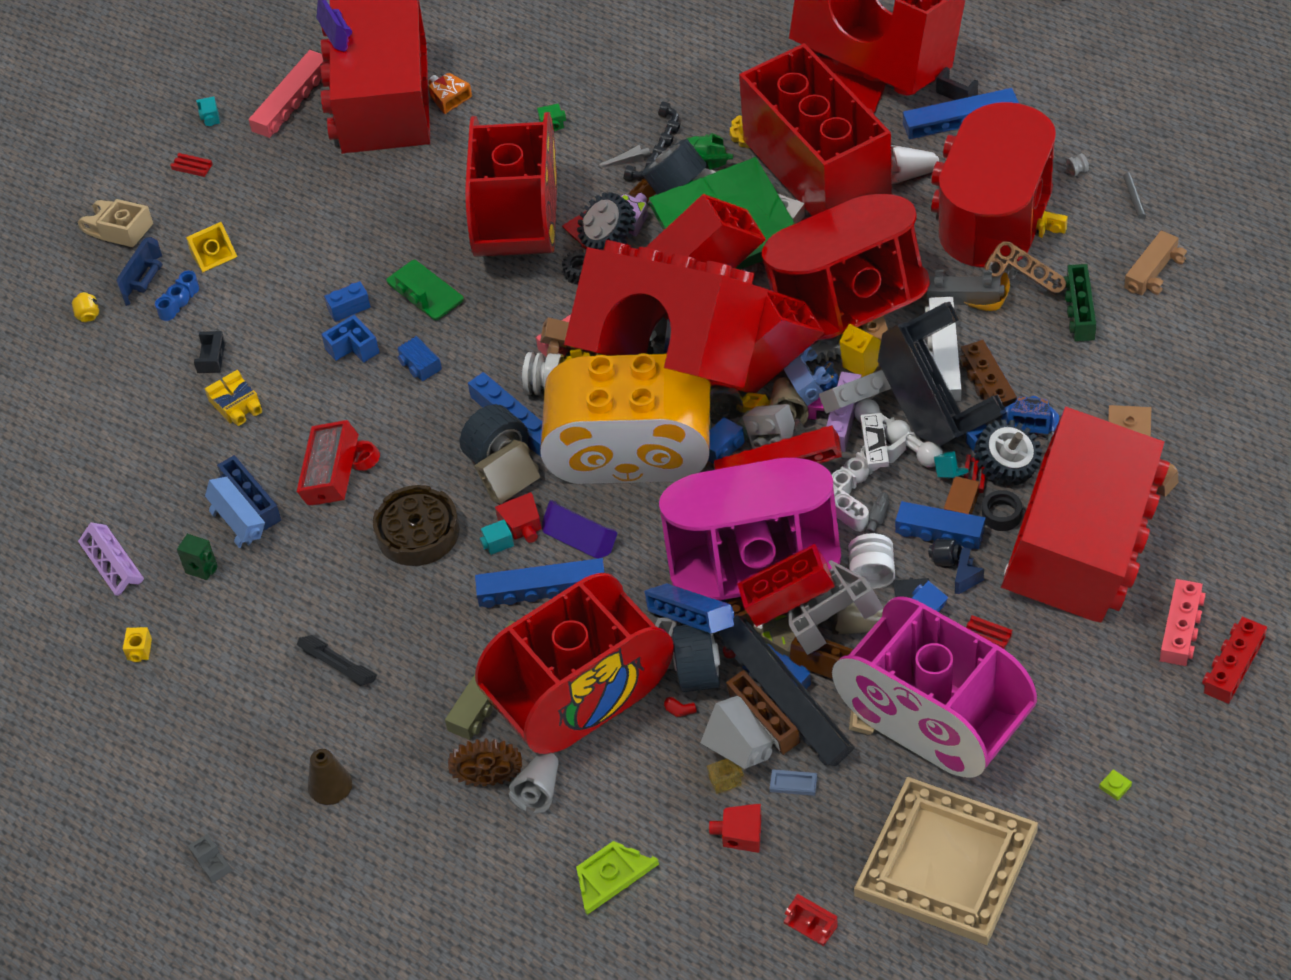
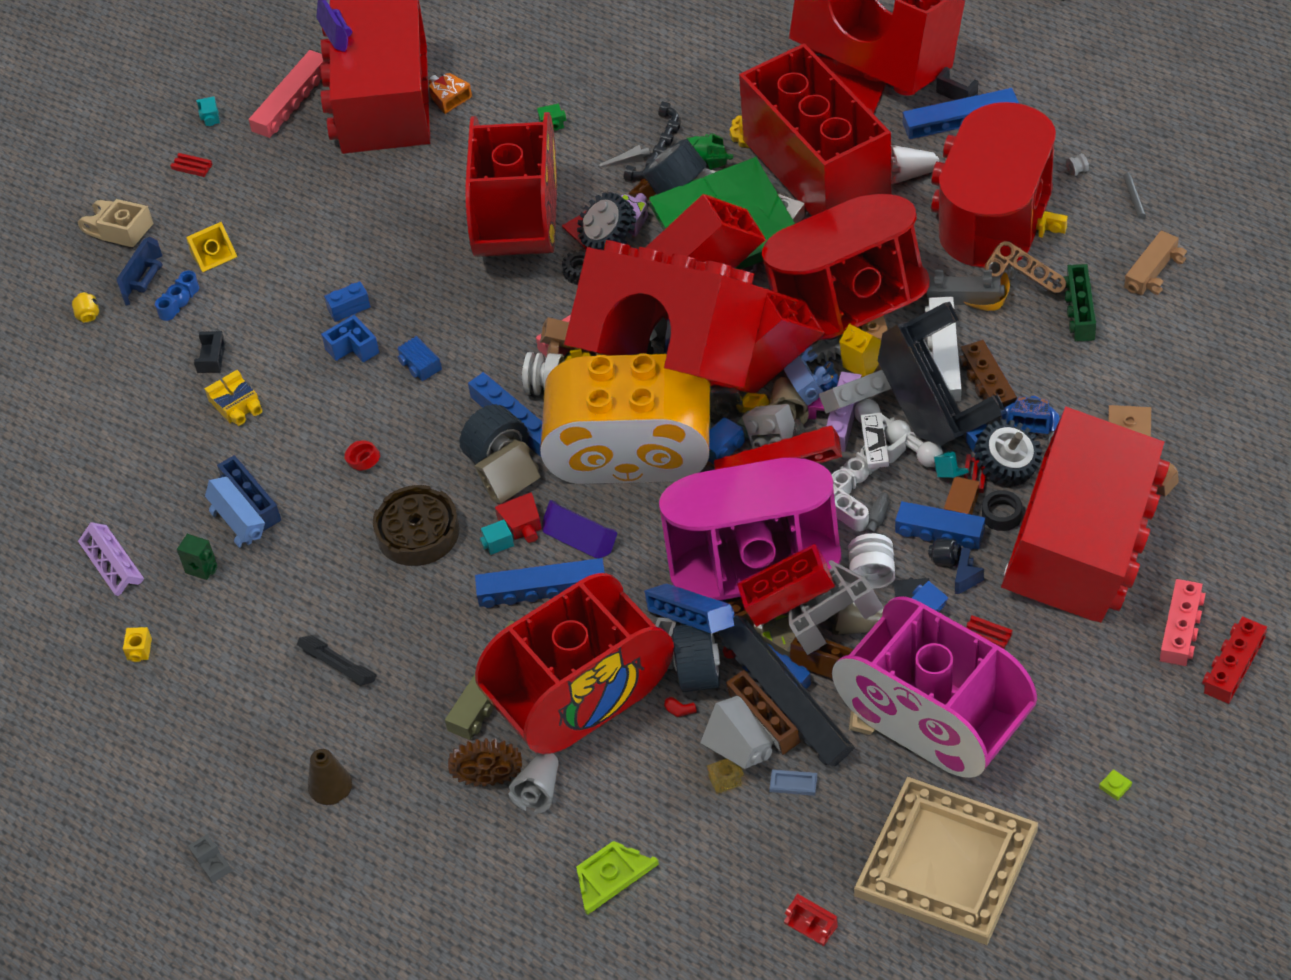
(327, 463): red brick -> none
(425, 290): green bracket -> none
(739, 827): red torso -> none

